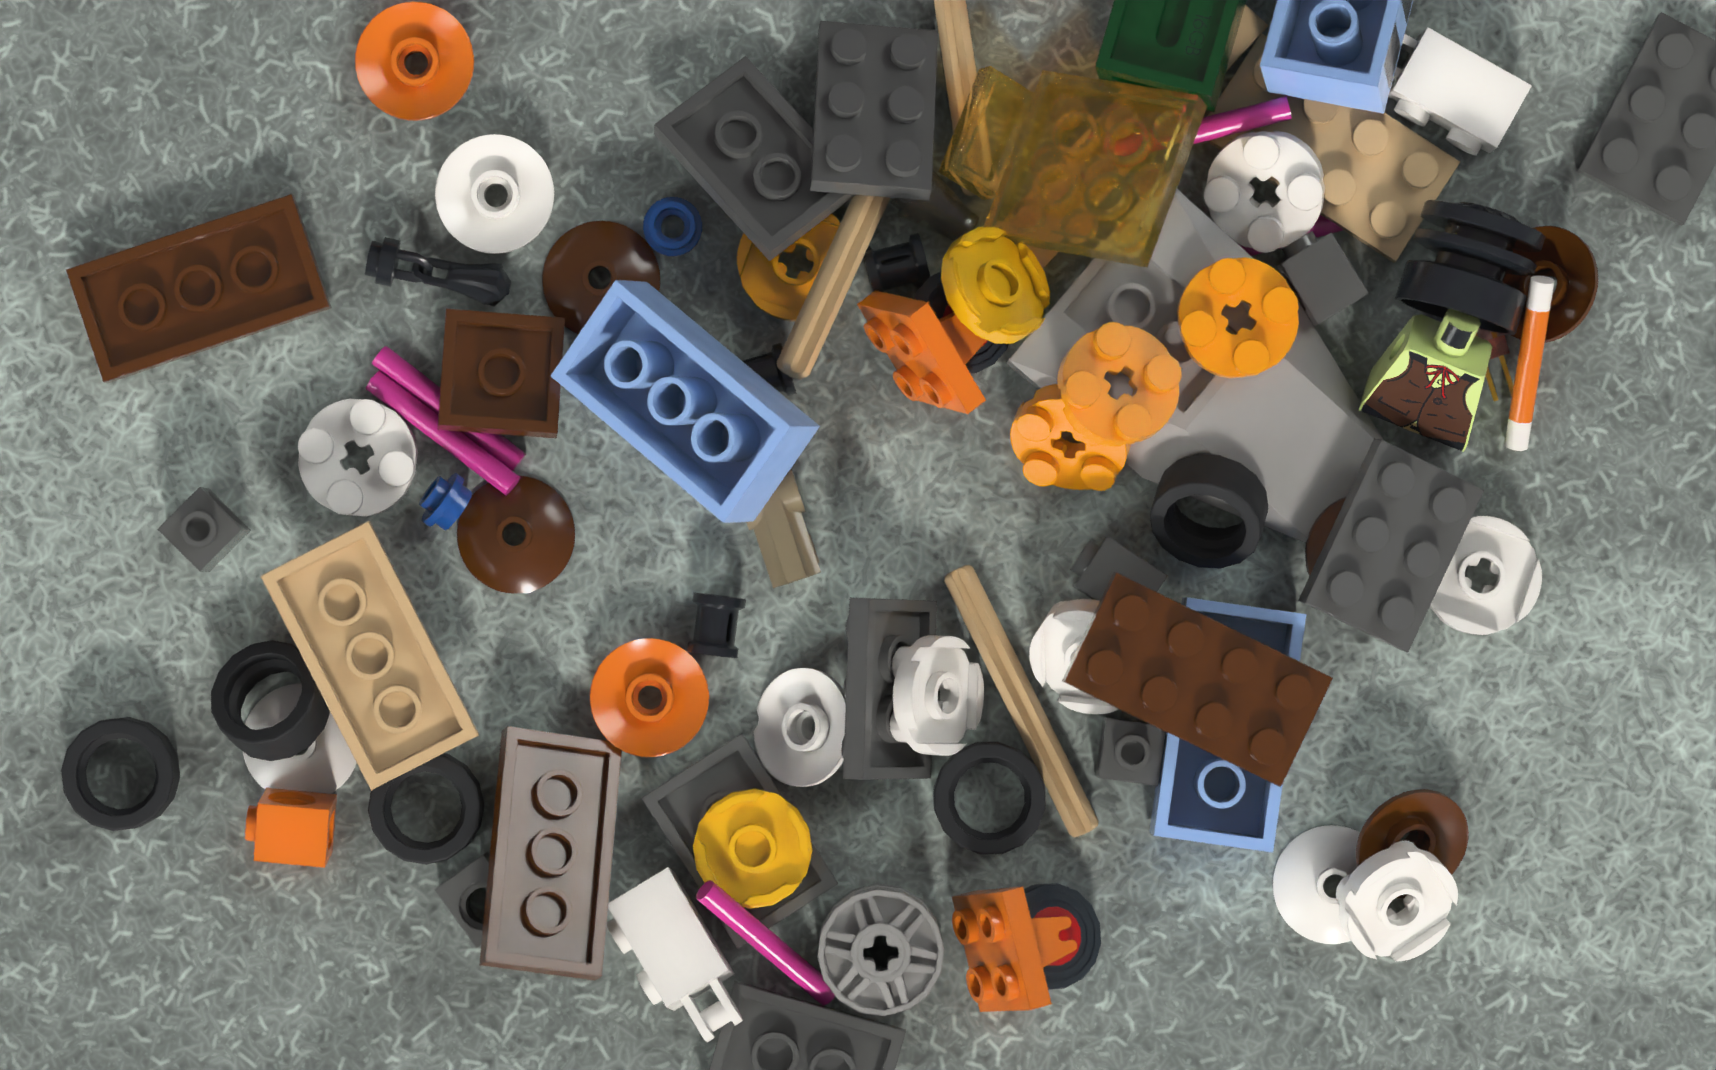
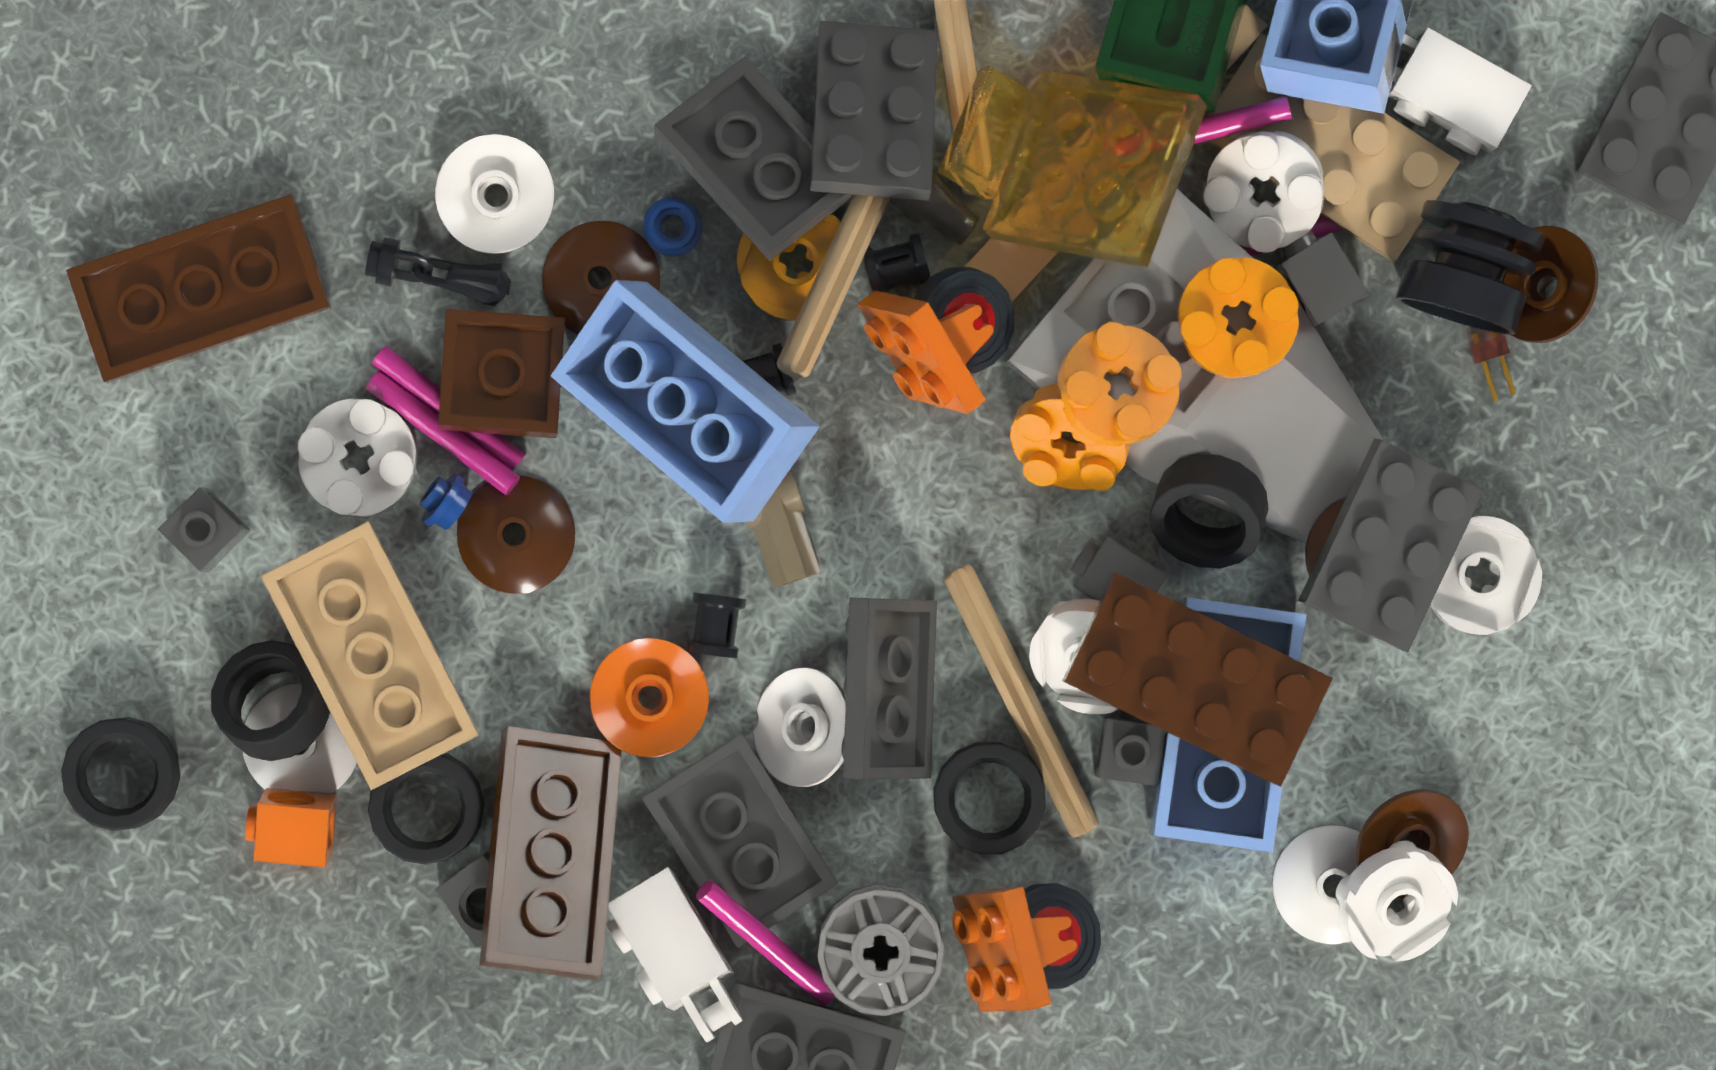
(392, 39): orange dish -> none
(753, 847): yellow tile -> none
(918, 716): white plate -> none
(995, 285): yellow tile -> none
(1431, 378): torso -> none
(1529, 362): orange bar -> none

